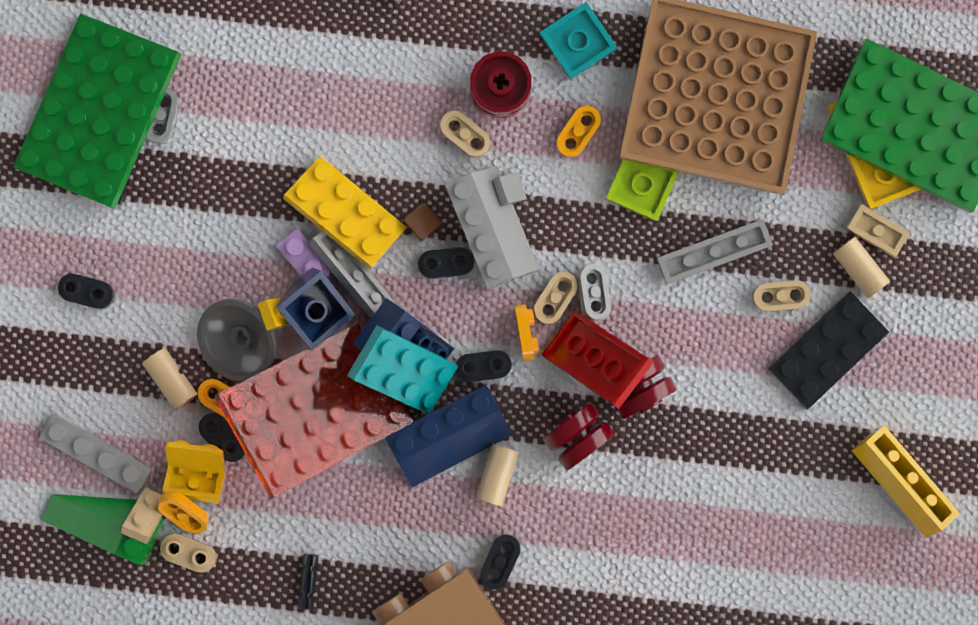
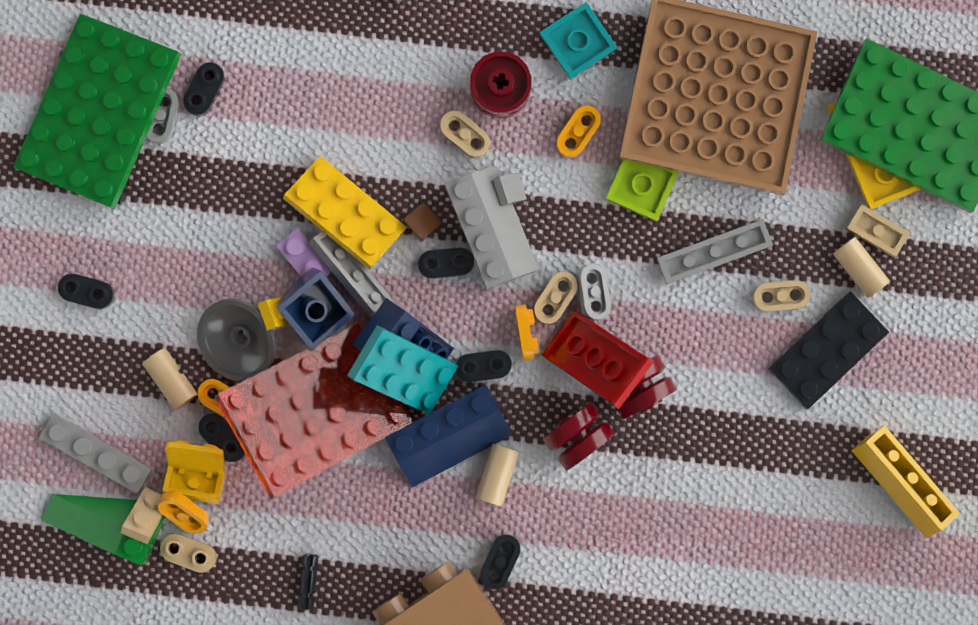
(205, 89): none -> black plate

